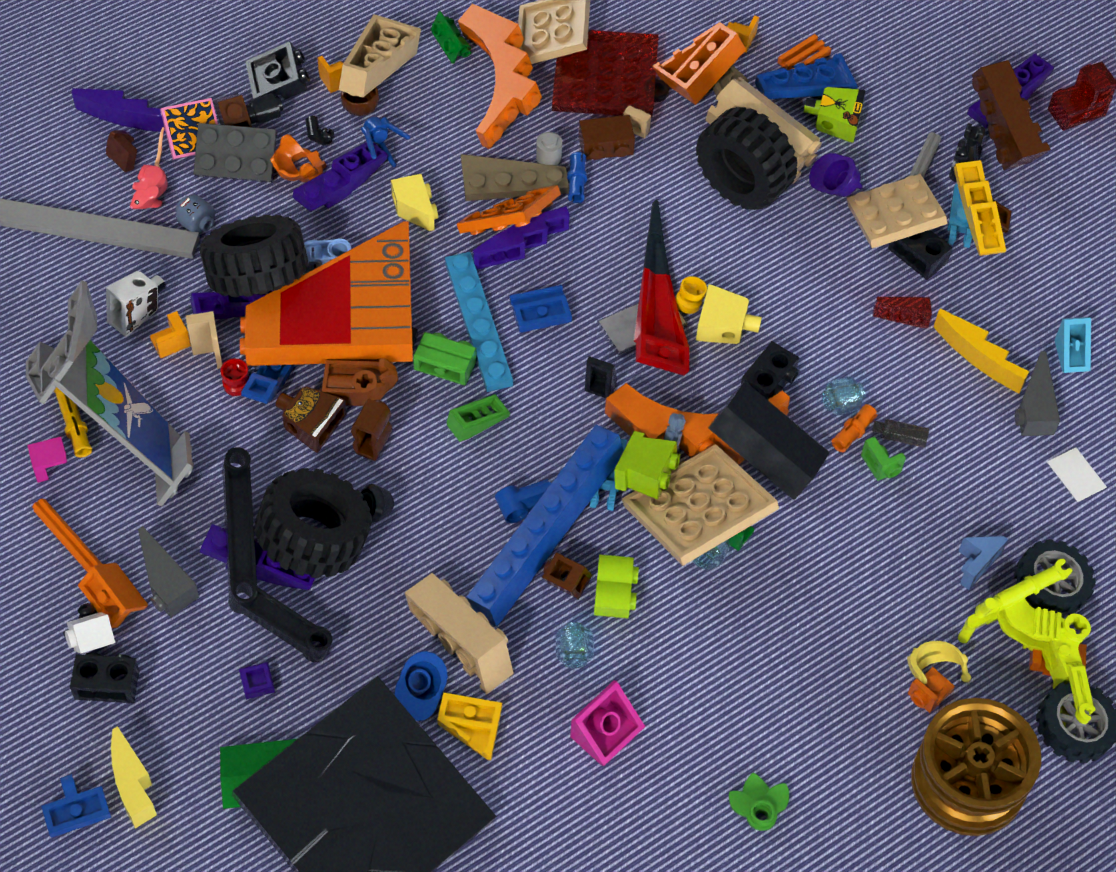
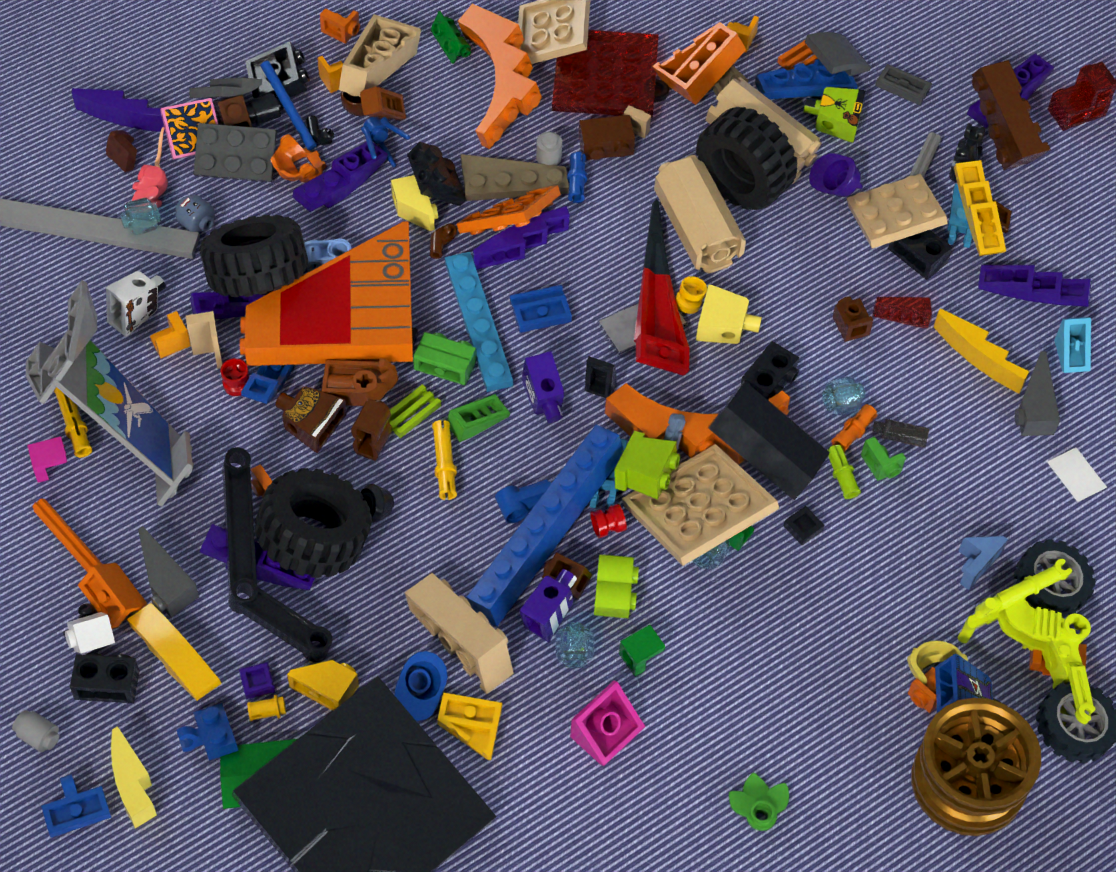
(36, 730): none -> light grey brick
(140, 216): none -> clear light blue head
(174, 651): none -> yellow slope
(212, 732): none -> blue plate
(226, 87): none -> dark grey slope
(260, 480): none -> orange plate
(266, 708): none -> yellow pin
(288, 105): none -> blue bar
(325, 682): none -> yellow slope
(338, 26): none -> orange bracket
(382, 103): none -> dark orange slope
(423, 397): none -> lime tile
(436, 174): none -> black plate
(440, 238): none -> reddish brown arm
(445, 469): none -> yellow pin
(543, 386): none -> dark purple torso
(548, 605): none -> dark purple torso
(610, 520): none -> red wheel
(639, 648): none -> green panel
(699, 214): none -> tan brick
(803, 525): none -> black tile
(836, 53): none -> dark grey slope
(843, 472): none -> lime axle
(852, 319): none -> reddish brown brick
(901, 87): none -> dark grey tile
(960, 680): none -> blue torso
(1027, 284): none -> dark purple slope

